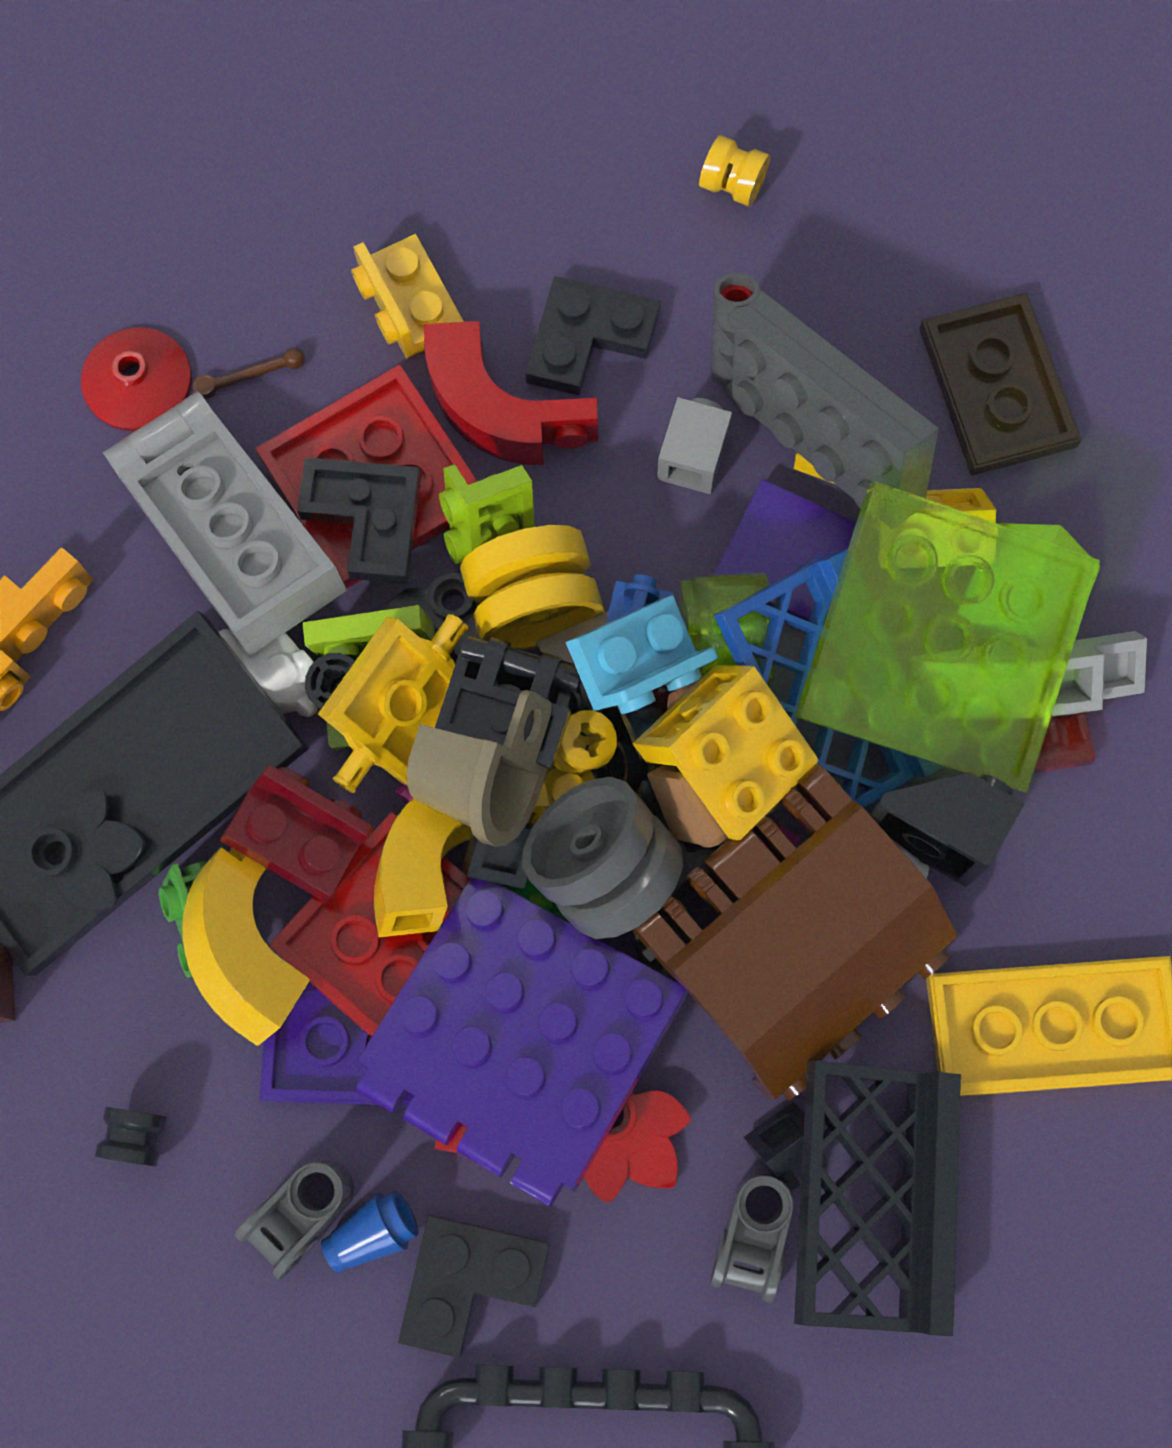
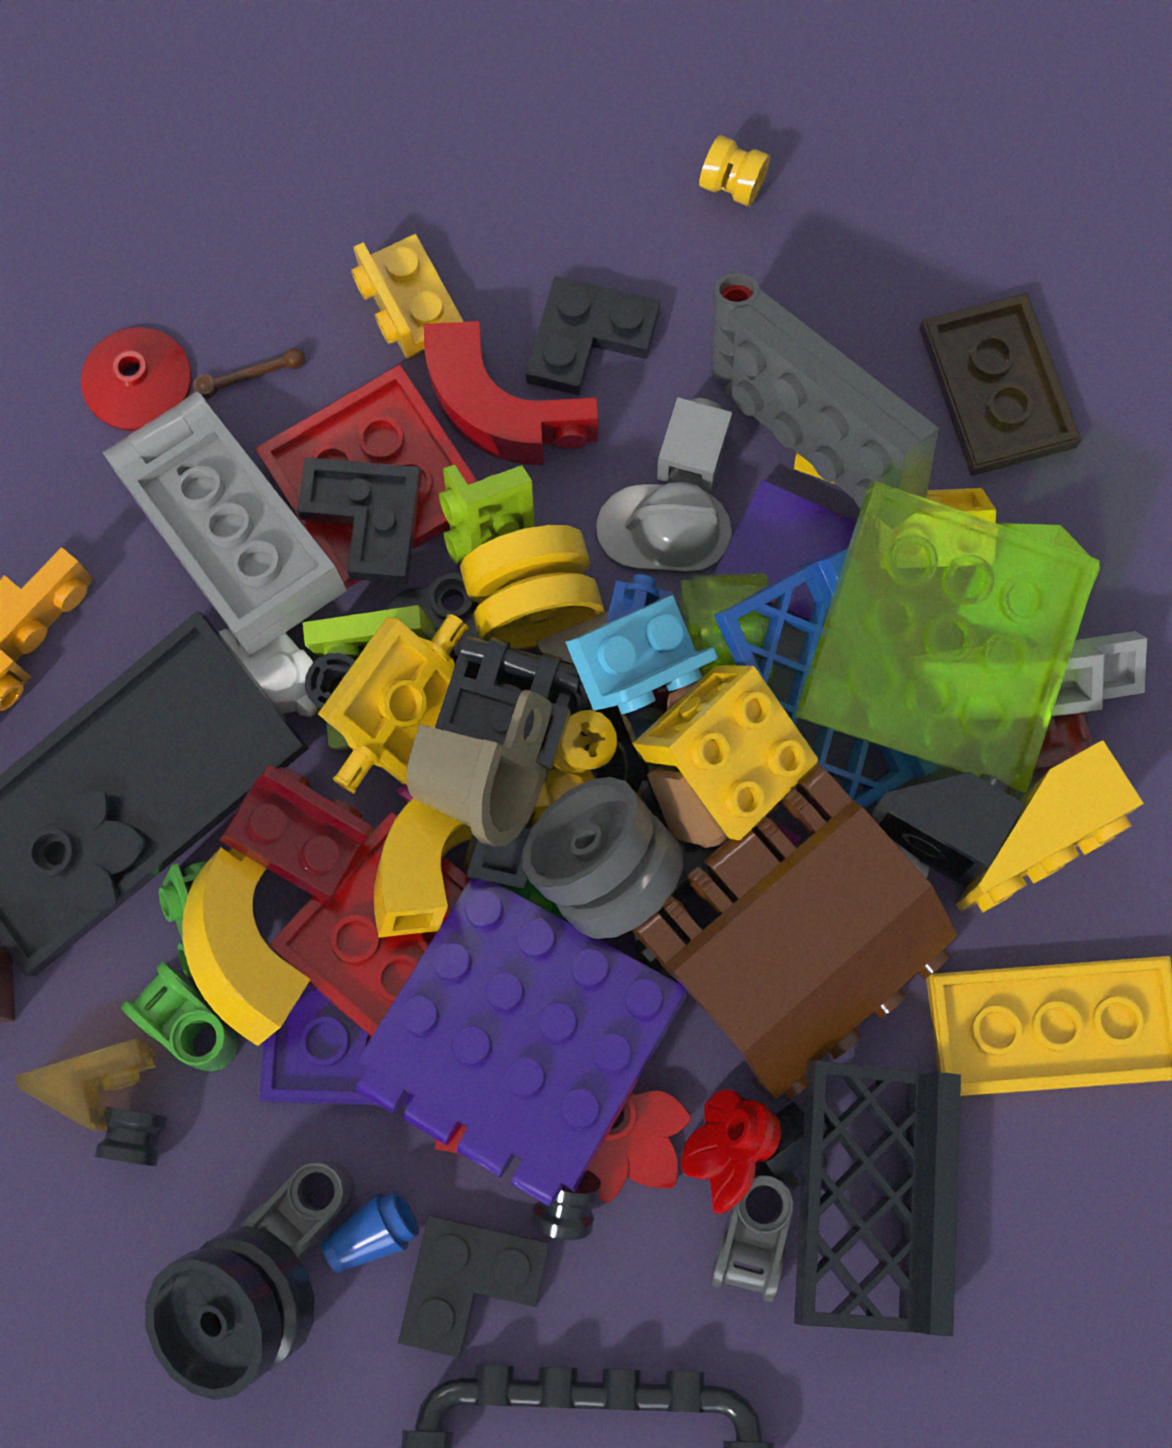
(73, 1083): none -> clear yellow slope
(173, 1015): none -> bright green piece
(229, 1312): none -> black wheel
(570, 1213): none -> black wheel
(664, 527): none -> light grey piece
(730, 1145): none -> red plate
(1071, 806): none -> yellow slope

